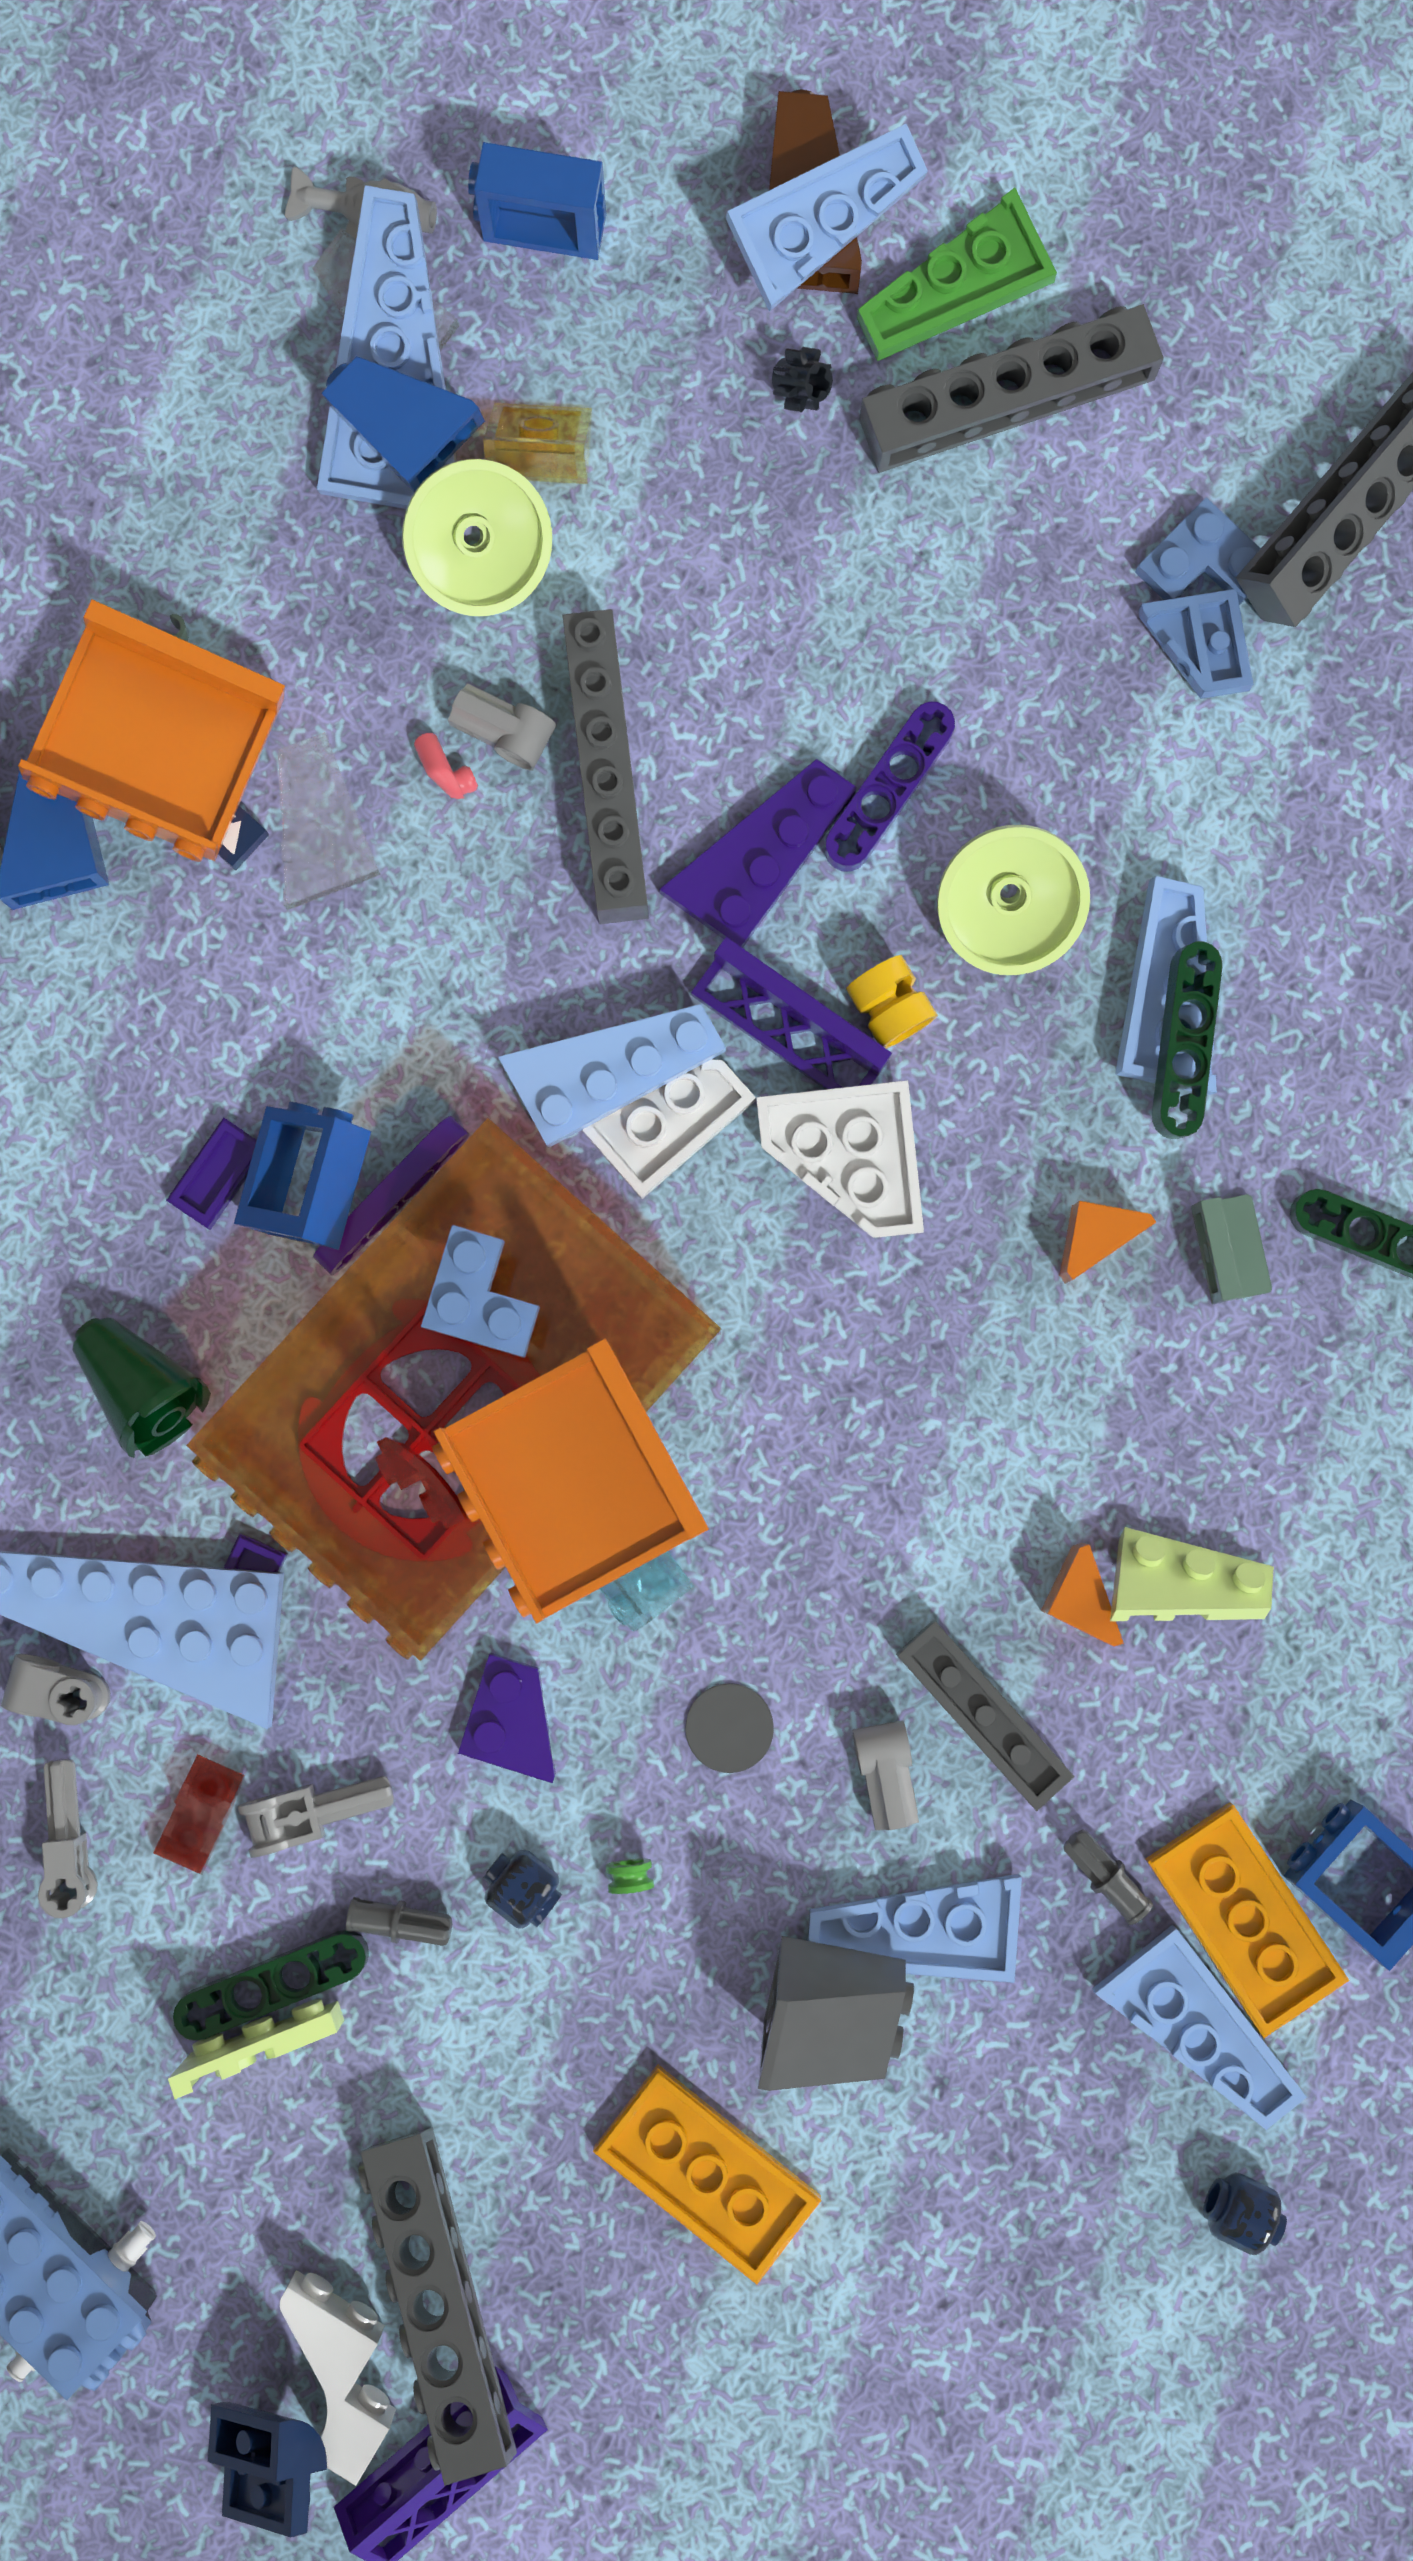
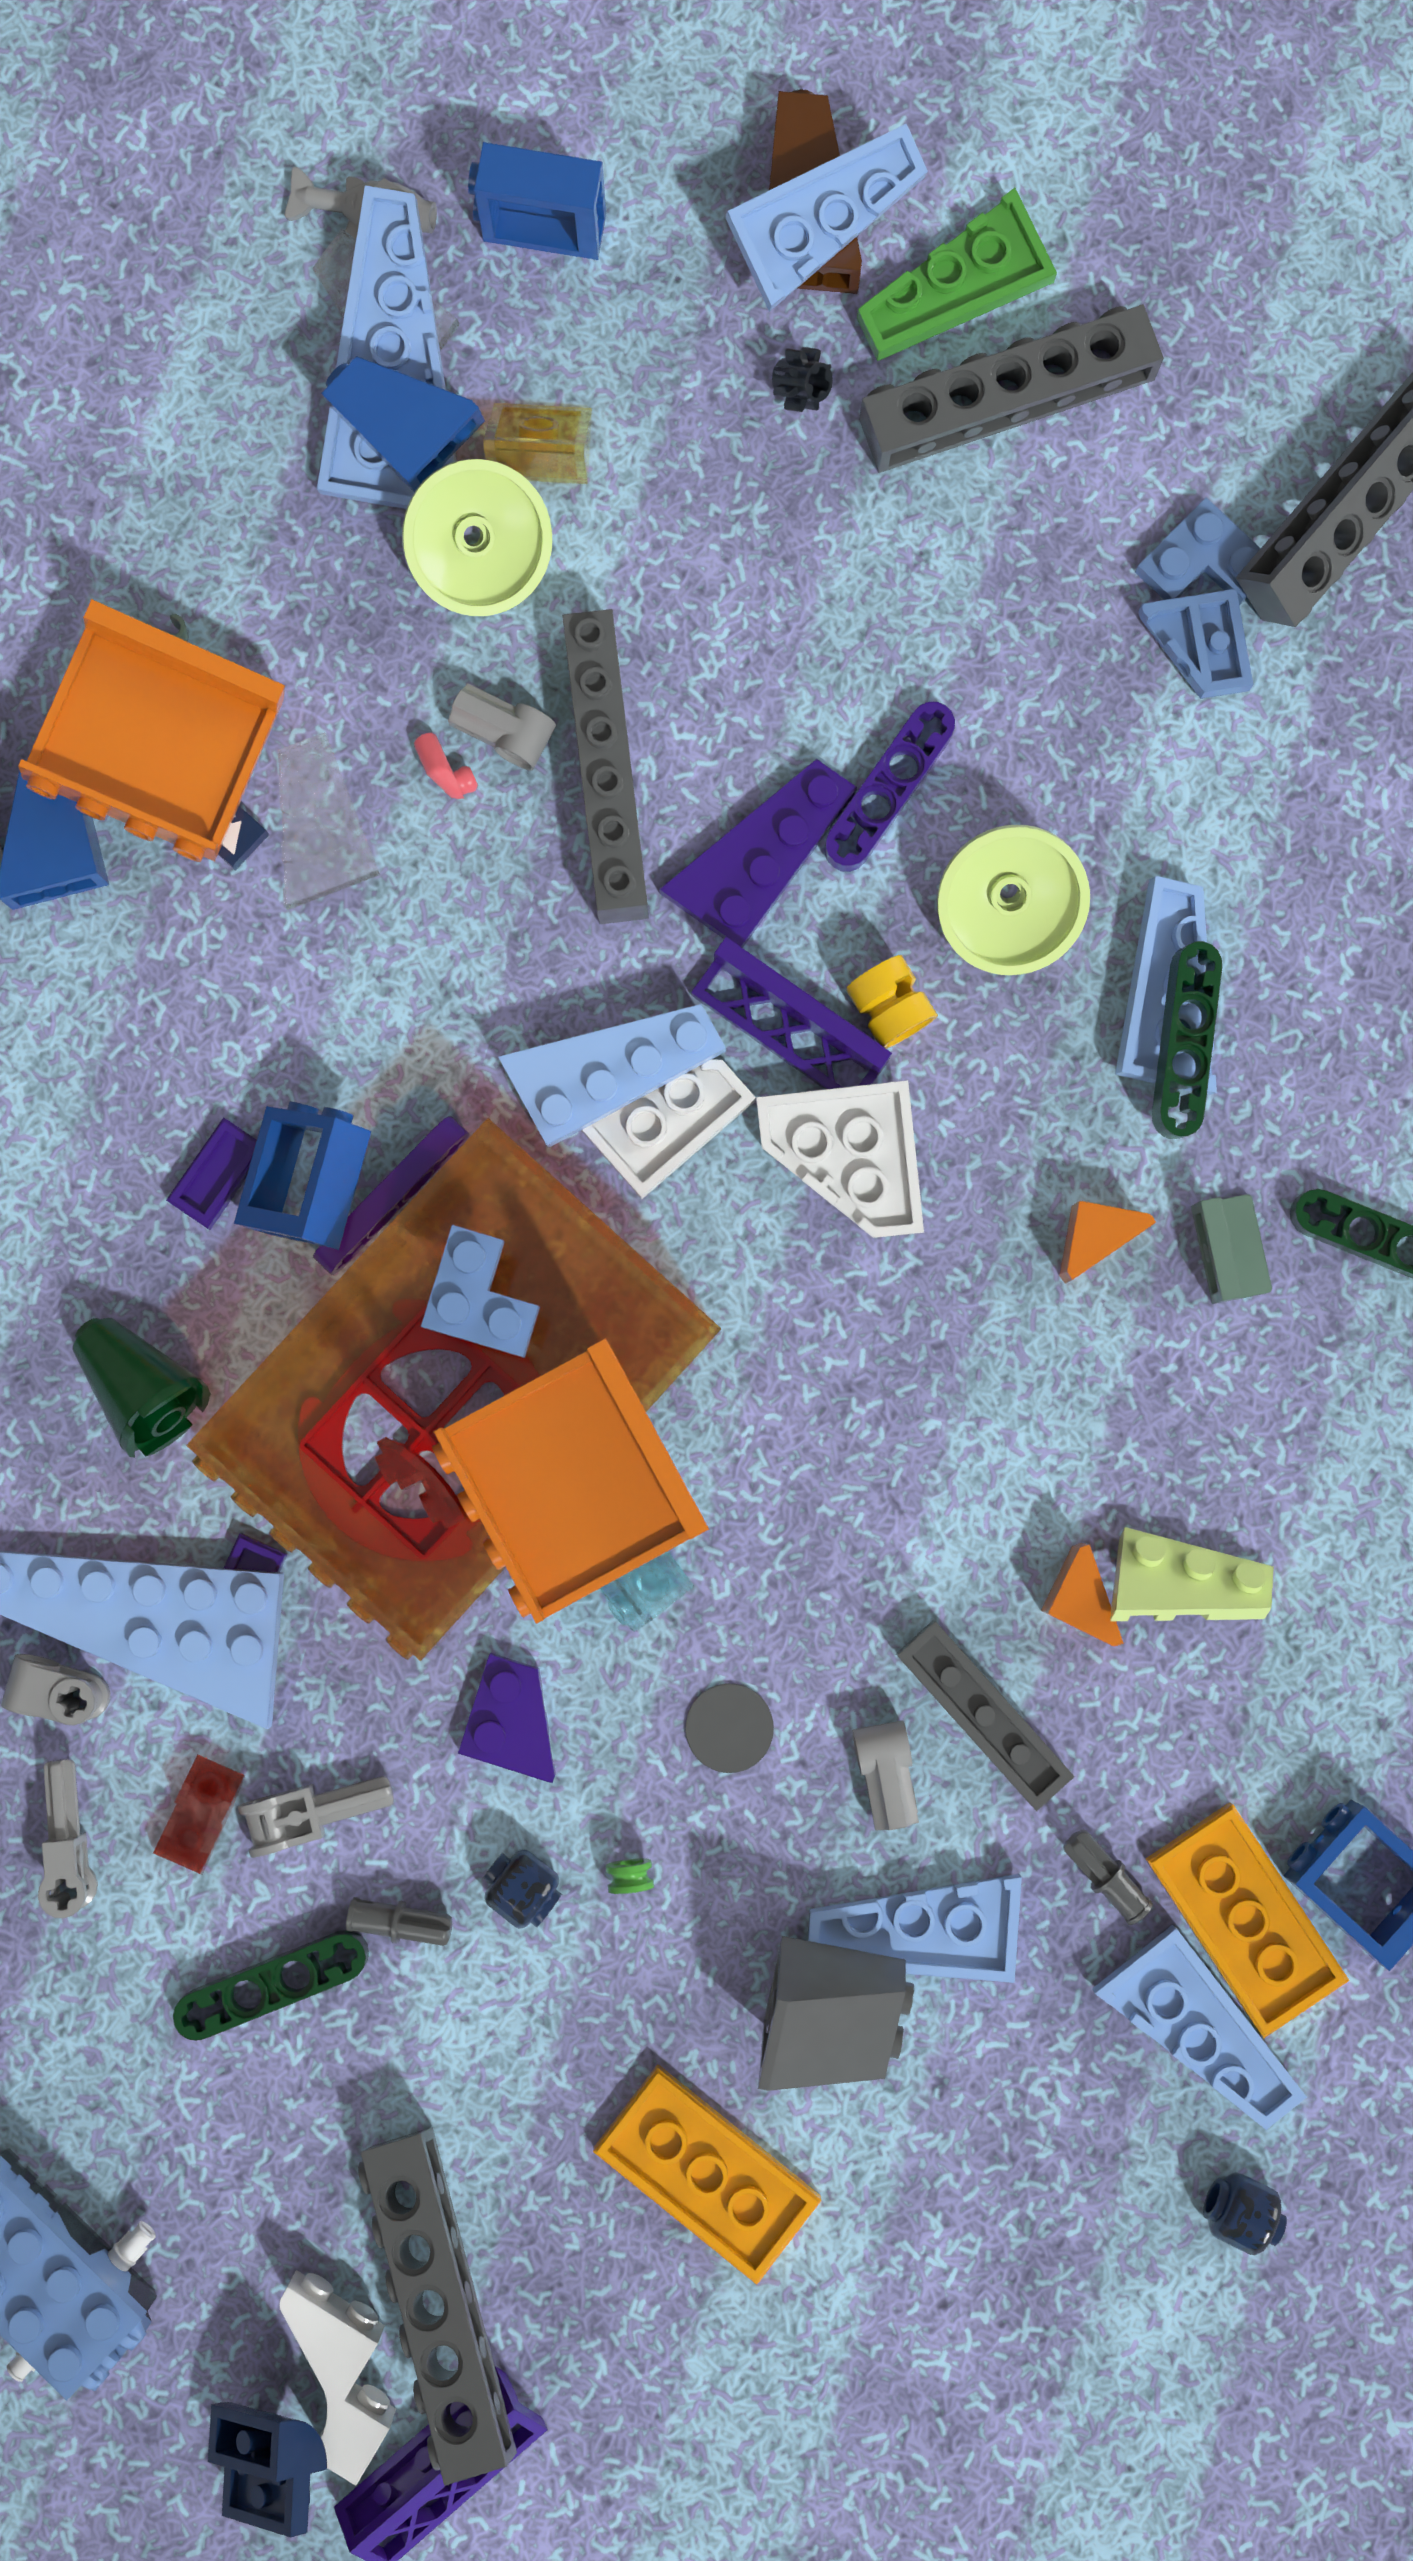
(228, 2057): yellowish green wing -> none

